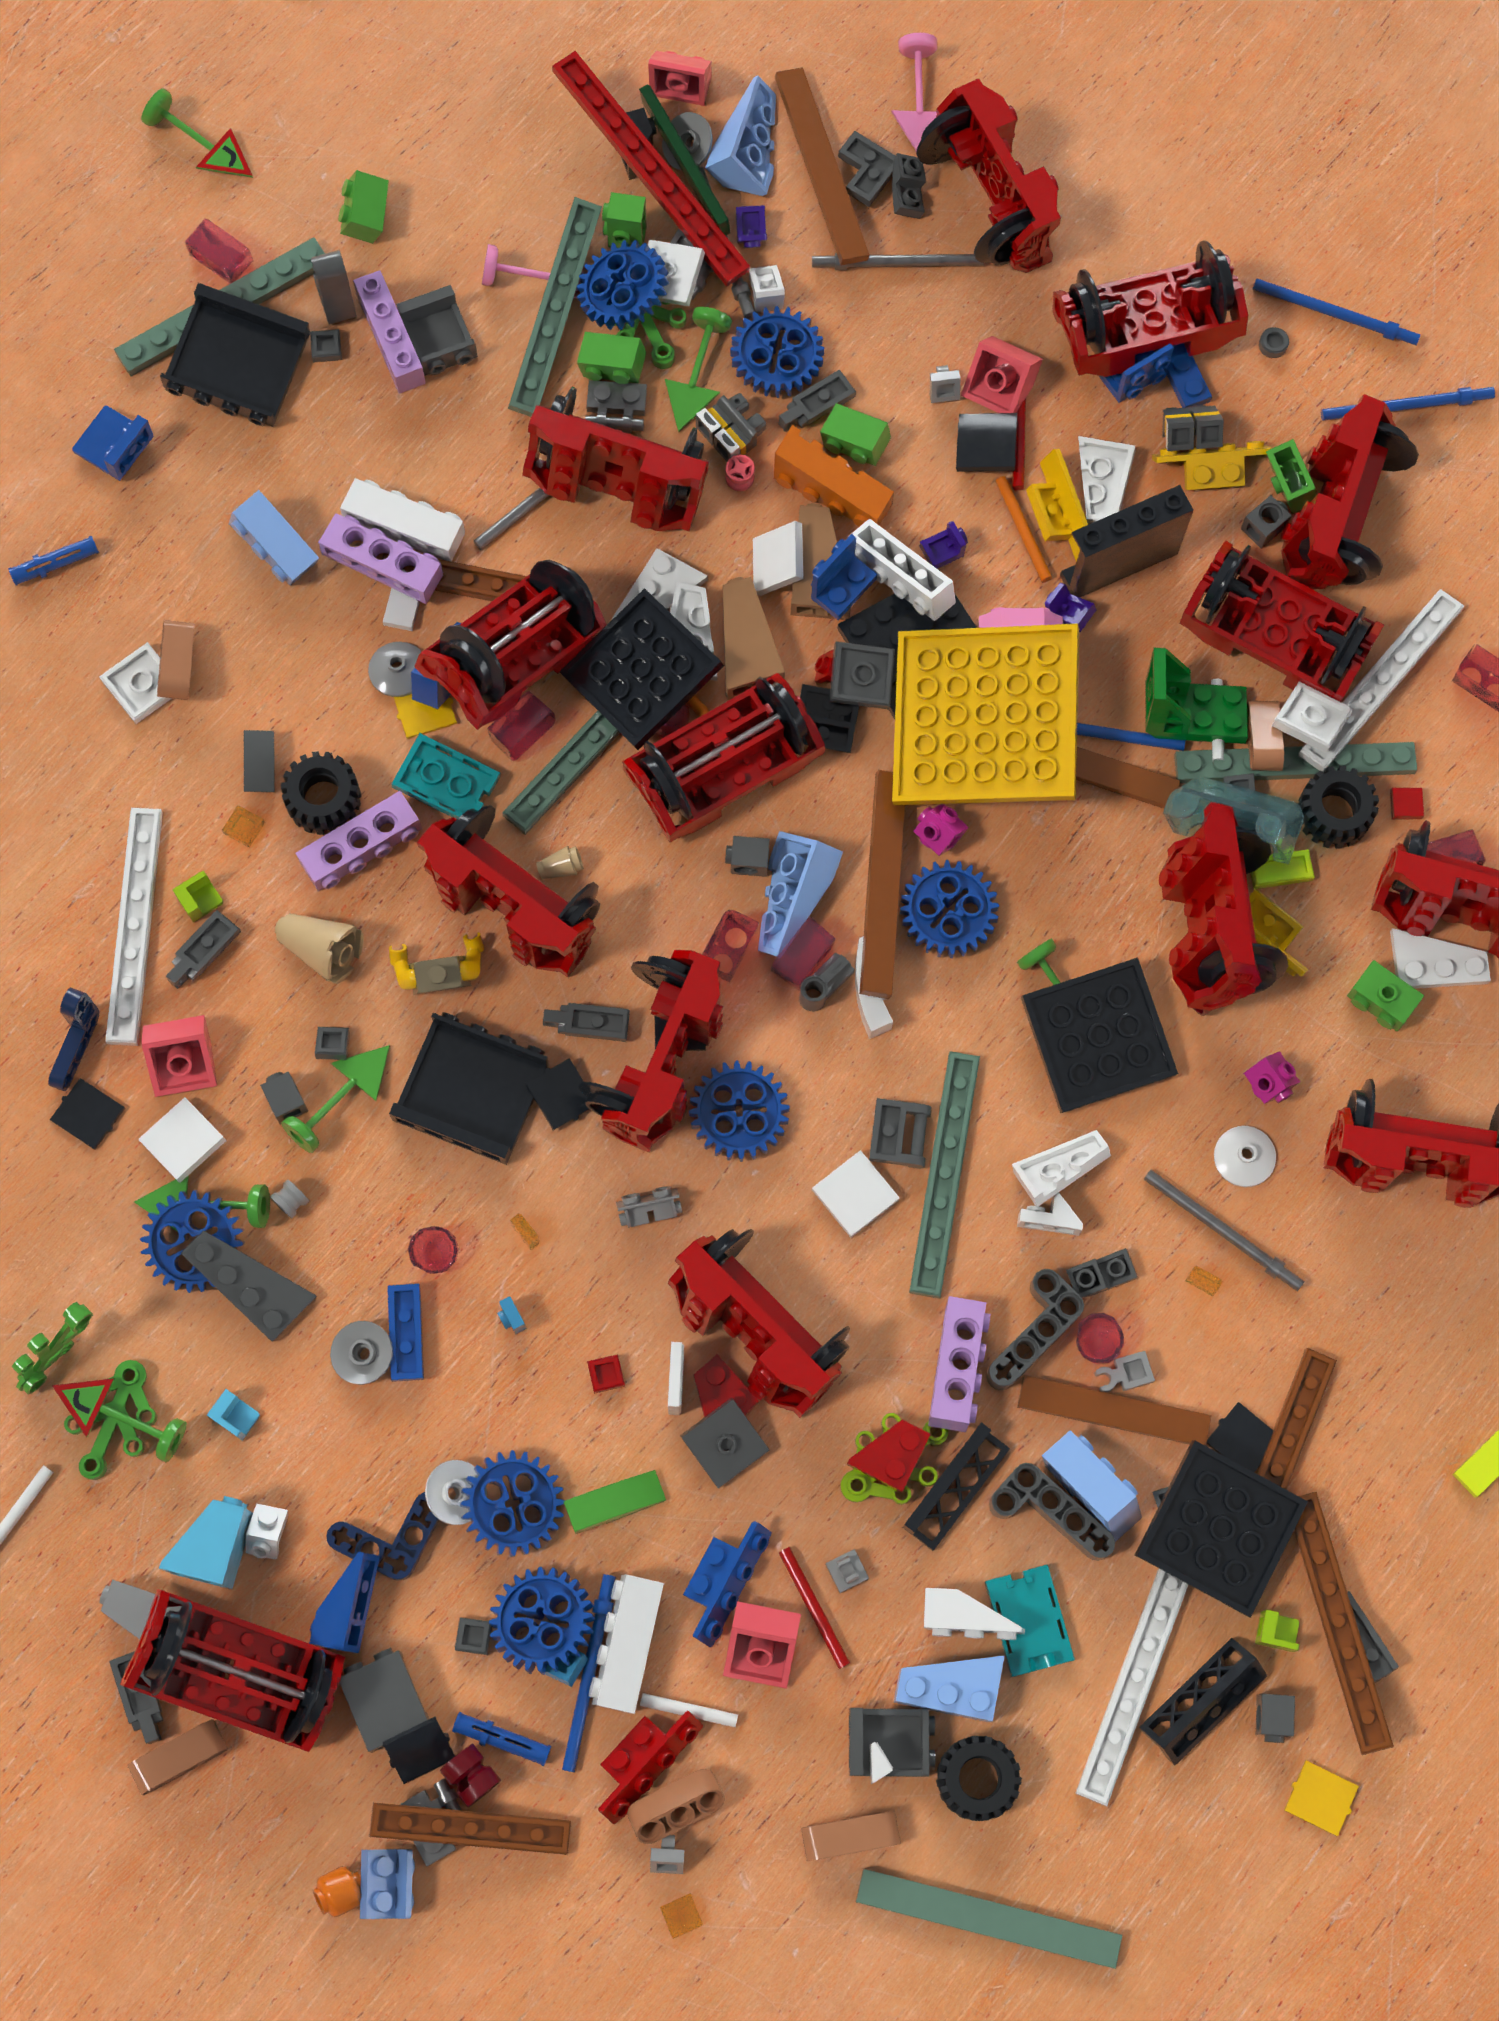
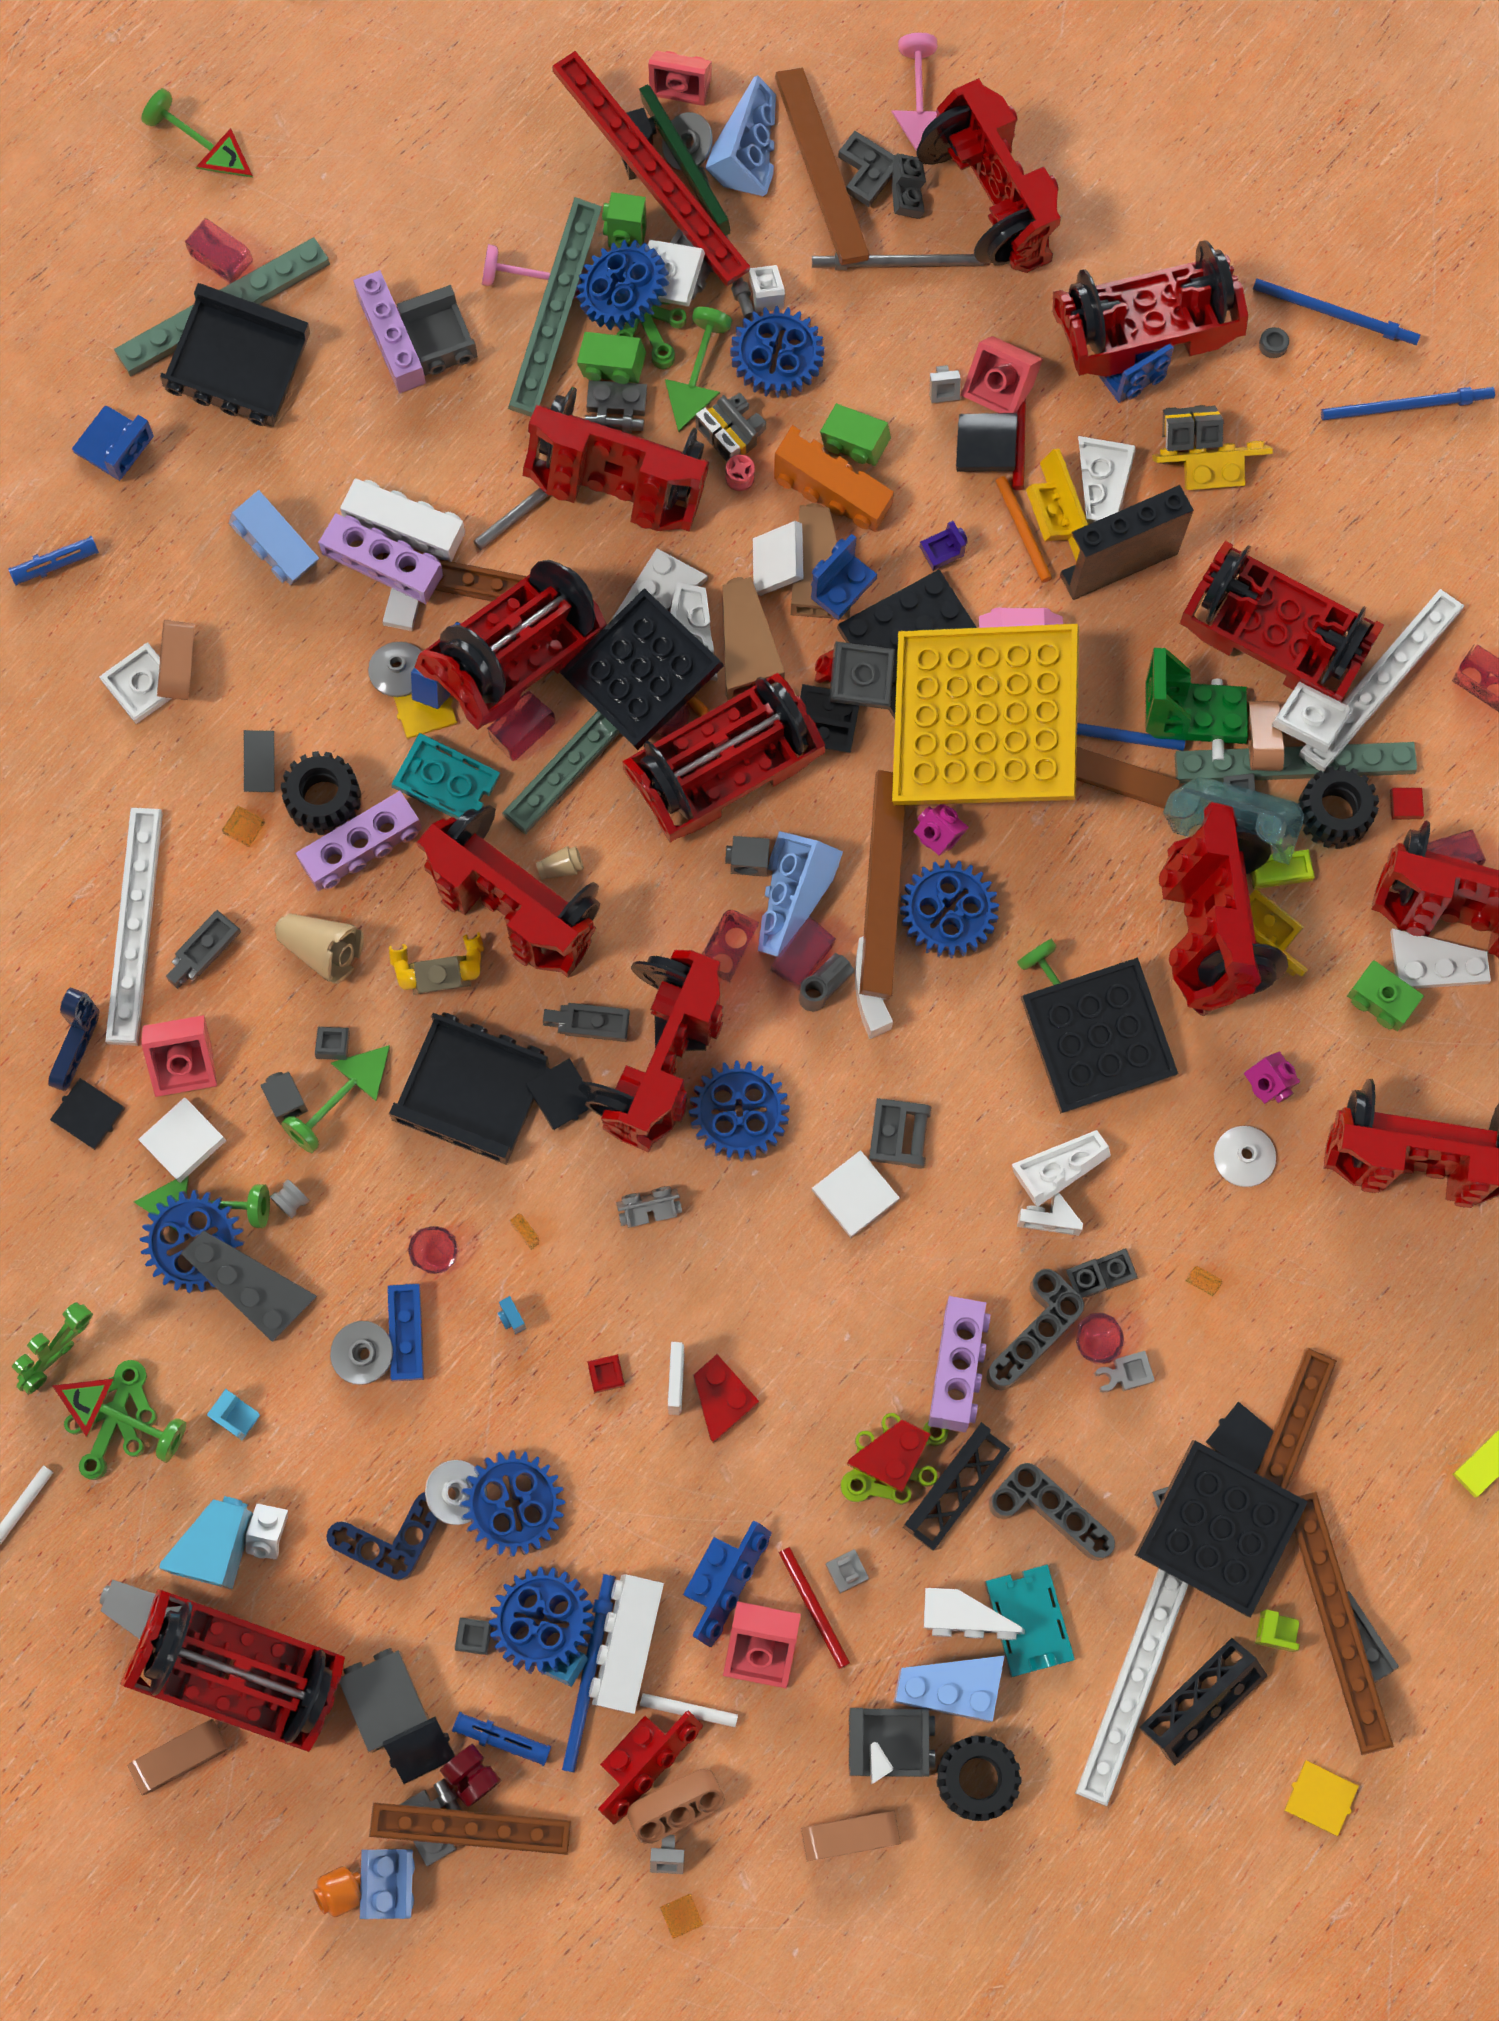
(141, 1709): dark grey hinge -> none
(198, 896): lime panel -> none
(326, 345): dark grey tile -> none
(333, 287): dark grey beam -> none
(344, 1611): blue slope -> none
(363, 206): bright green brick -> none
(614, 1501): bright green slope -> none
(724, 1442): dark grey plate -> none
(751, 225): dark purple bracket -> none
(790, 1363): red piece -> none
(817, 401): dark grey hinge -> none
(904, 570): white brick -> none
(944, 1175): sand green tile -> none
(989, 1918): sand green tile -> none
(1070, 607): dark purple bracket -> none
(1093, 1483): light blue wedge -> none
(1113, 1411): dark orange tile -> none
(1187, 379): blue plate -> none
(1261, 531): dark grey brick -> none
(1274, 1267): flat silver bar -> none
(1275, 1717): dark grey brick -> none
(1291, 475): bright green brick -> none
(1324, 537): red piece -> none

